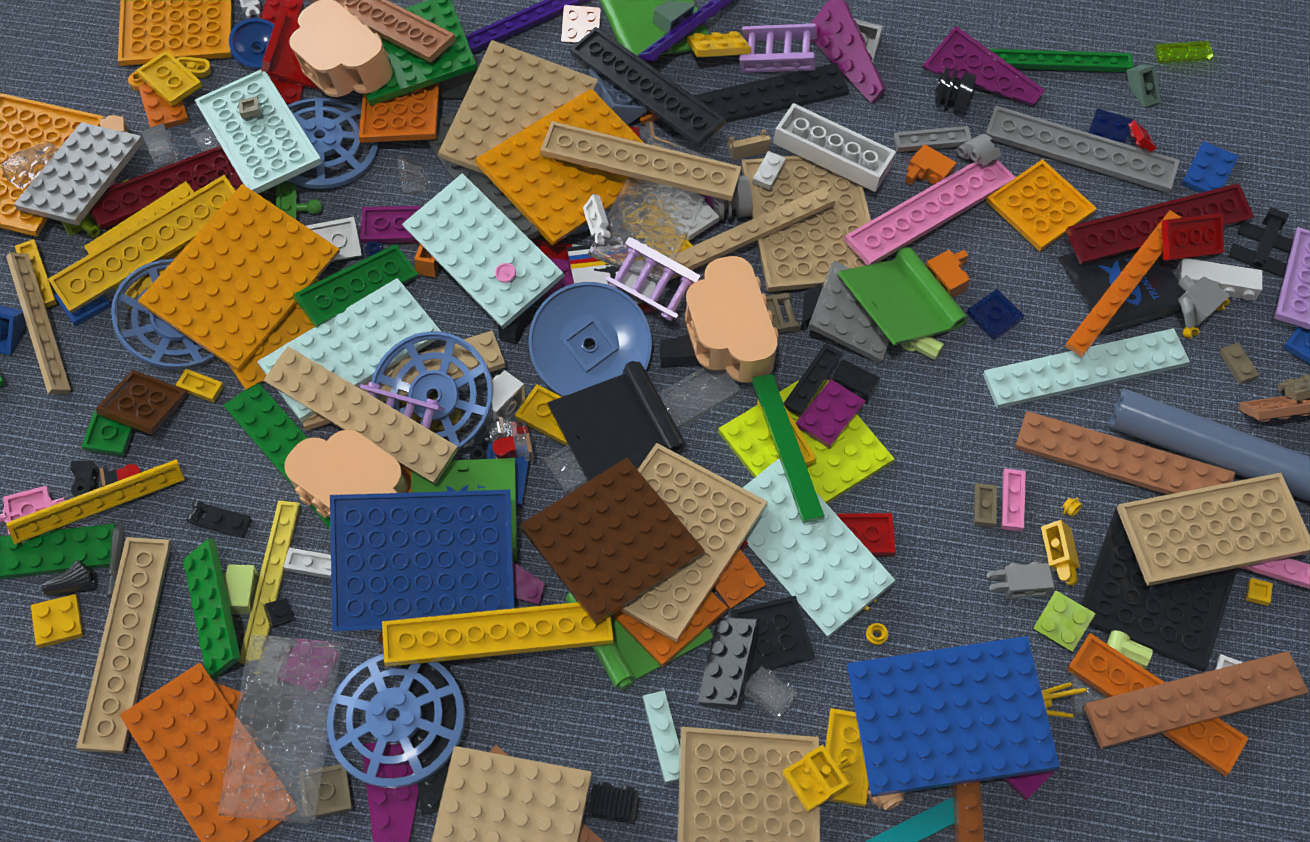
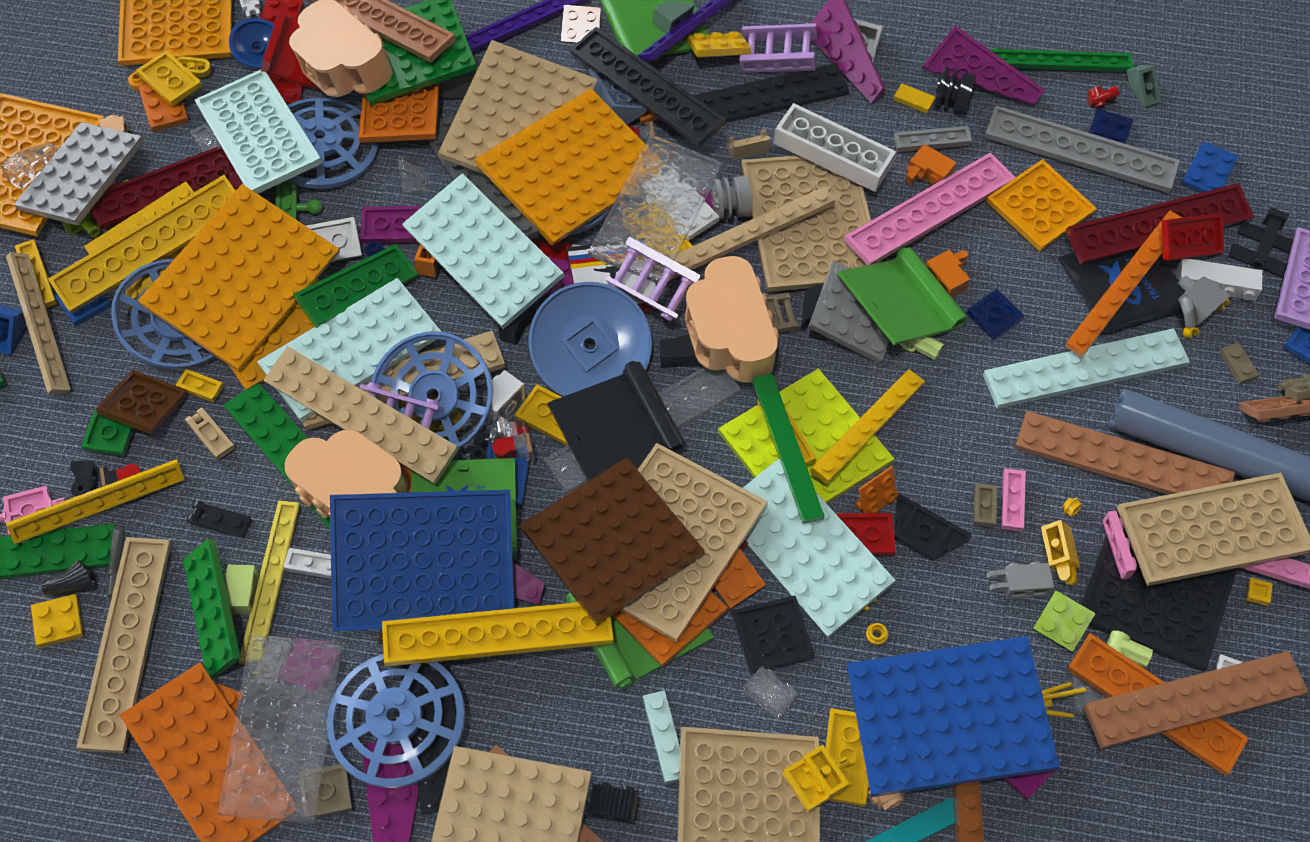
(160, 145): clear brick -> none
(210, 434): none -> tan plate
(249, 107): dark tan plate -> none
(278, 612): black plate -> none
(505, 272): bright pink piece -> none
(596, 219): white plate -> none
(641, 160): tan plate -> none
(729, 662): plate -> none
(768, 170): white plate -> none
(812, 380): black plate -> none
(830, 413): magenta plate -> none
(856, 380): black brick -> none
(867, 426): none -> yellow plate
(877, 492): none -> orange hinge
(914, 98): none -> yellow tile
(925, 530): none -> black wing
(979, 149): light grey cylinder -> none
(1098, 97): none -> red plate
(1119, 545): none -> bright pink plate
(1142, 137): red plate -> none
(1183, 51): clear neon green plate -> none

